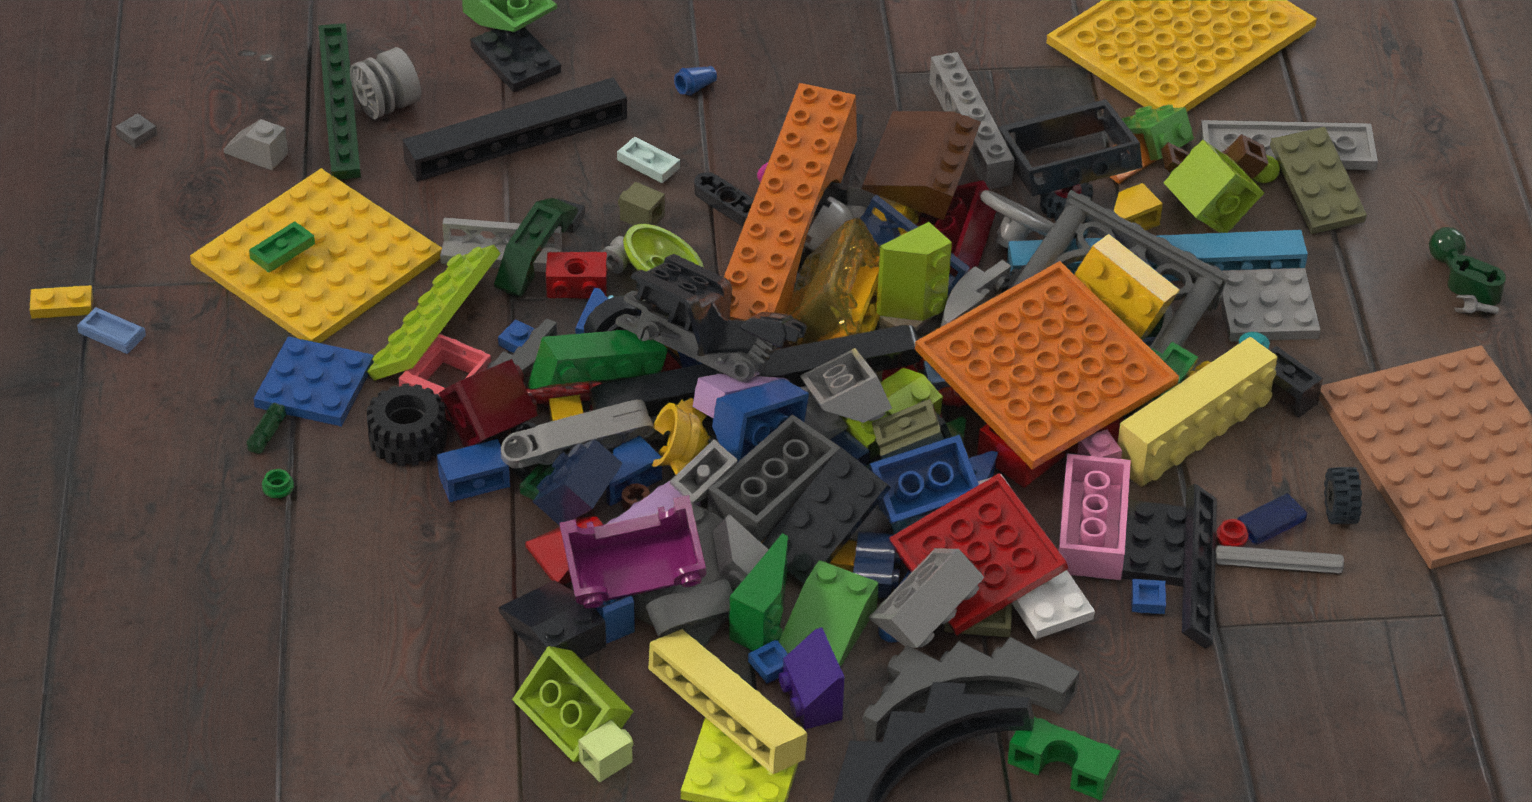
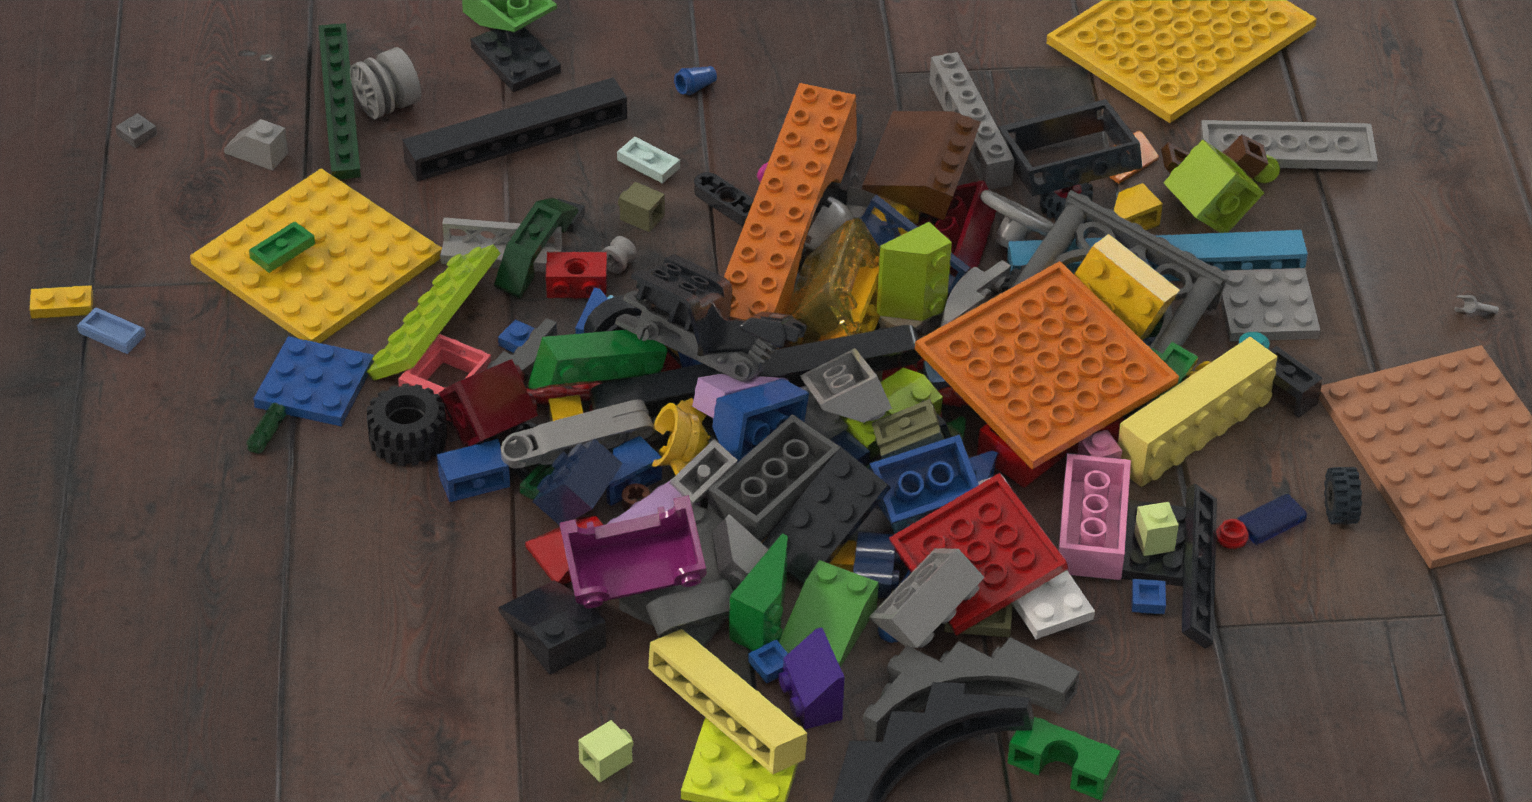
(277, 483): green plate -> none
(568, 700): lime slope -> none
(618, 617): blue slope -> none
(650, 245): lime dish -> none
(1156, 528): none -> yellowish green brick
(1160, 127): bright green bracket -> none
(1279, 559): light grey axle -> none
(1318, 180): olive plate -> none
(1466, 273): dark green beam -> none

